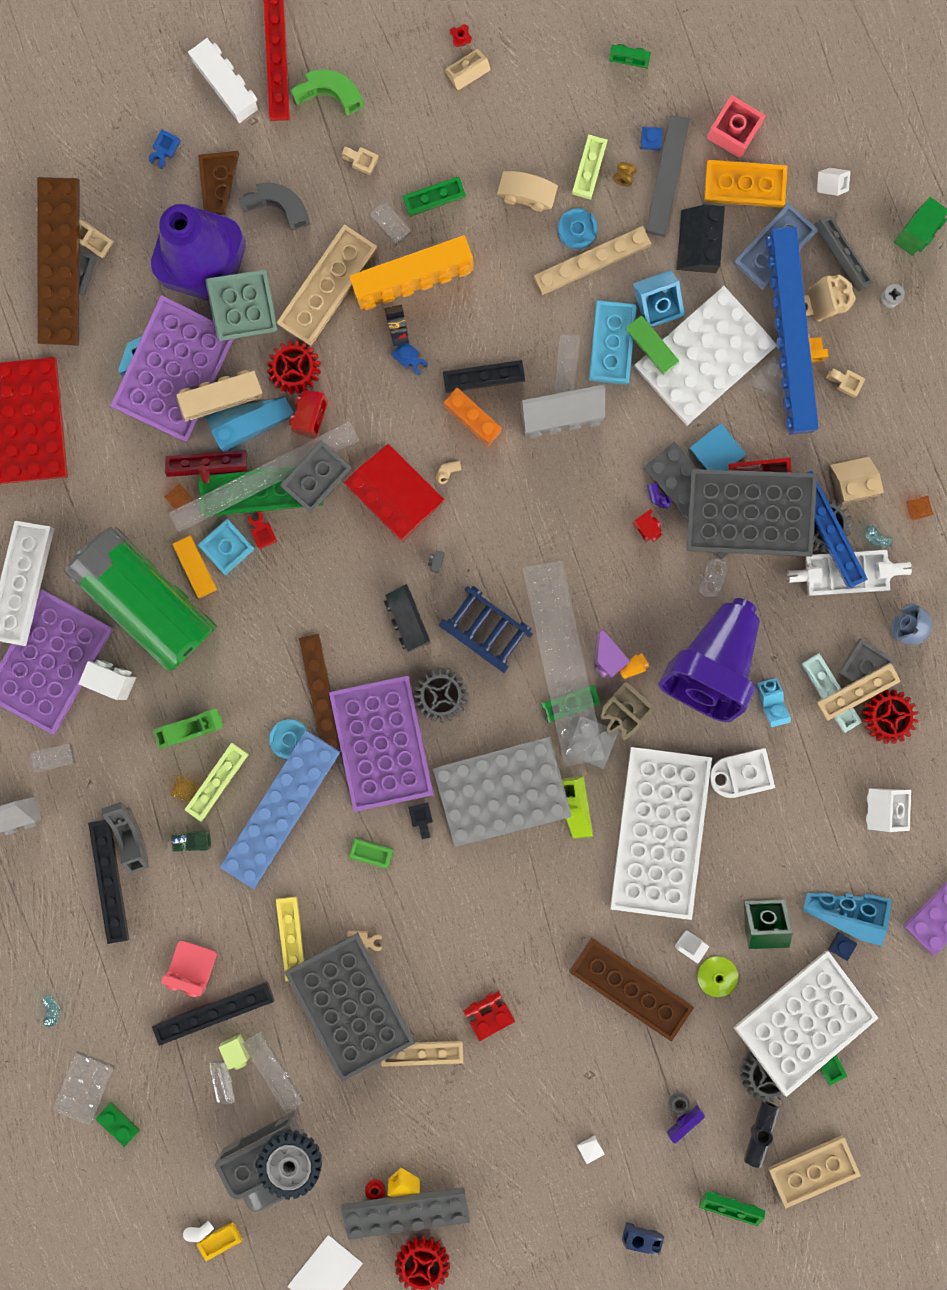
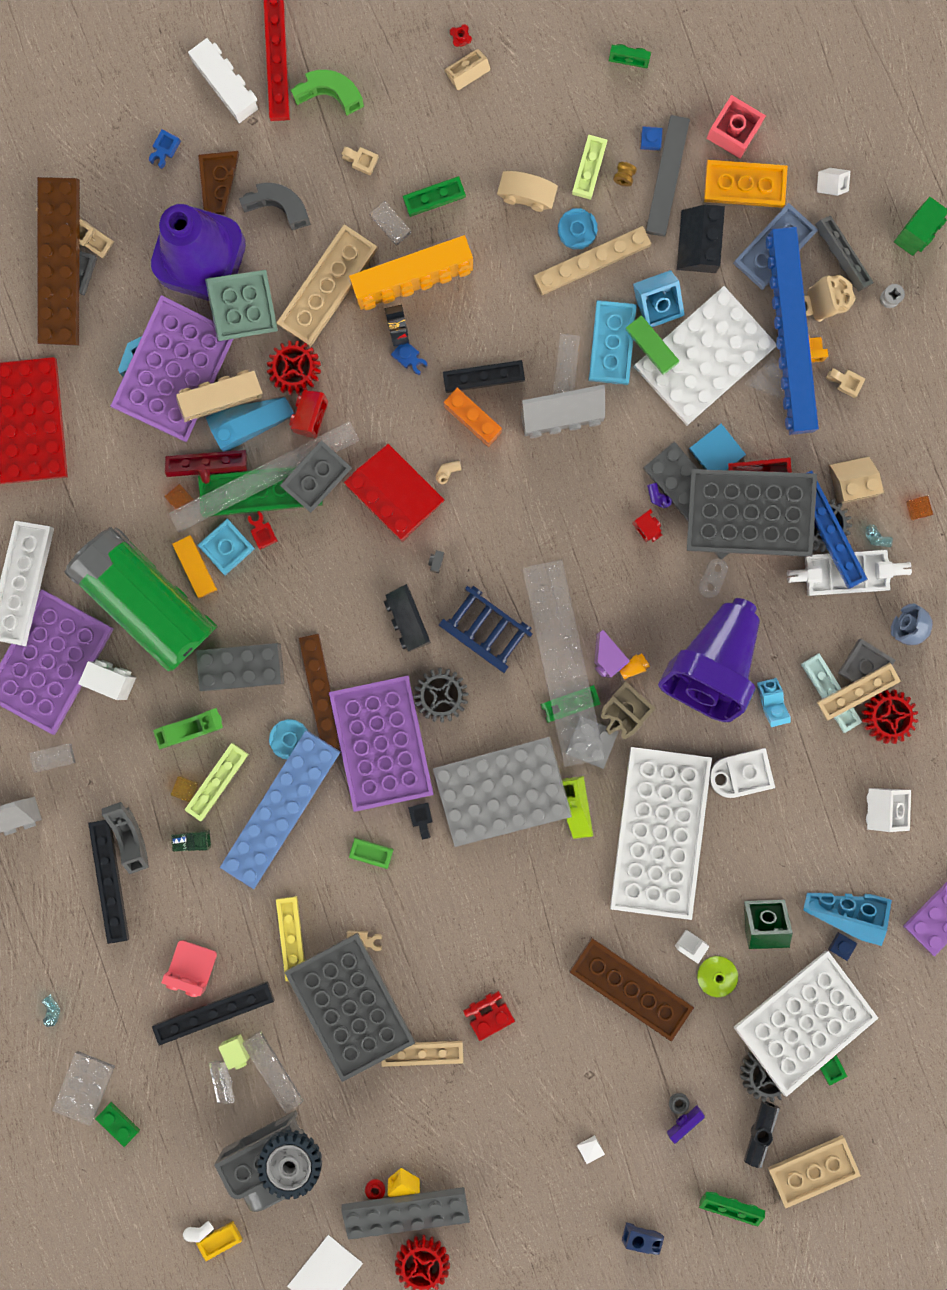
(240, 667): none -> dark grey brick

